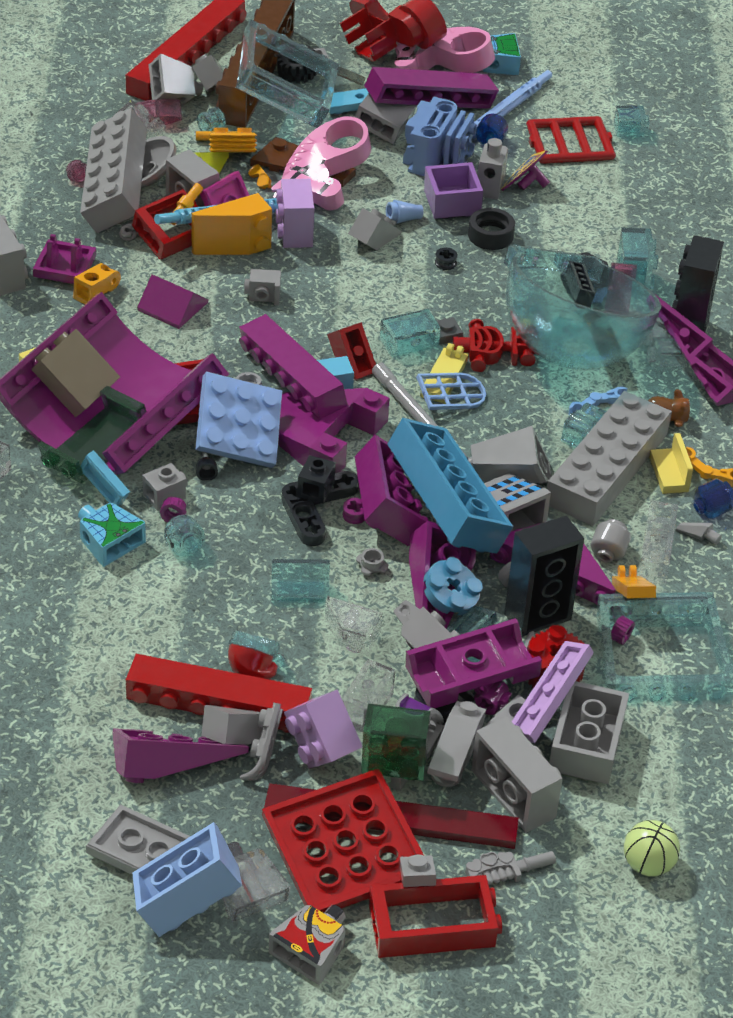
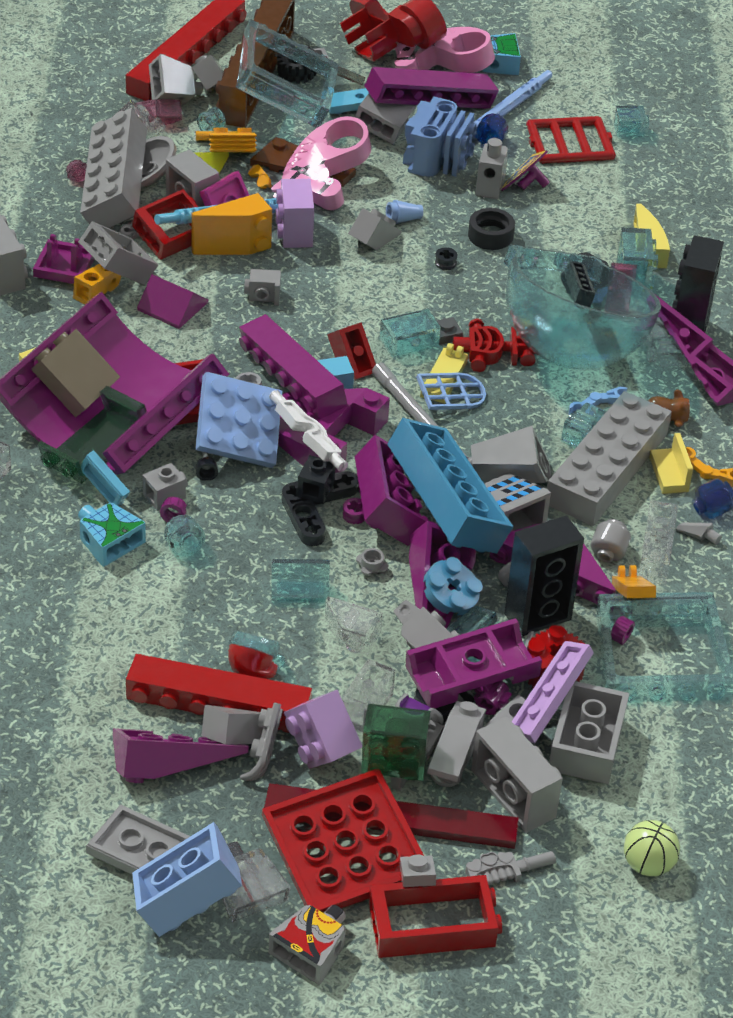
(118, 253): none -> light grey window
(187, 201): light orange bar -> none
(315, 434): none -> white piece
(453, 190): medium lavender piece -> none
(644, 219): none -> light yellow slope

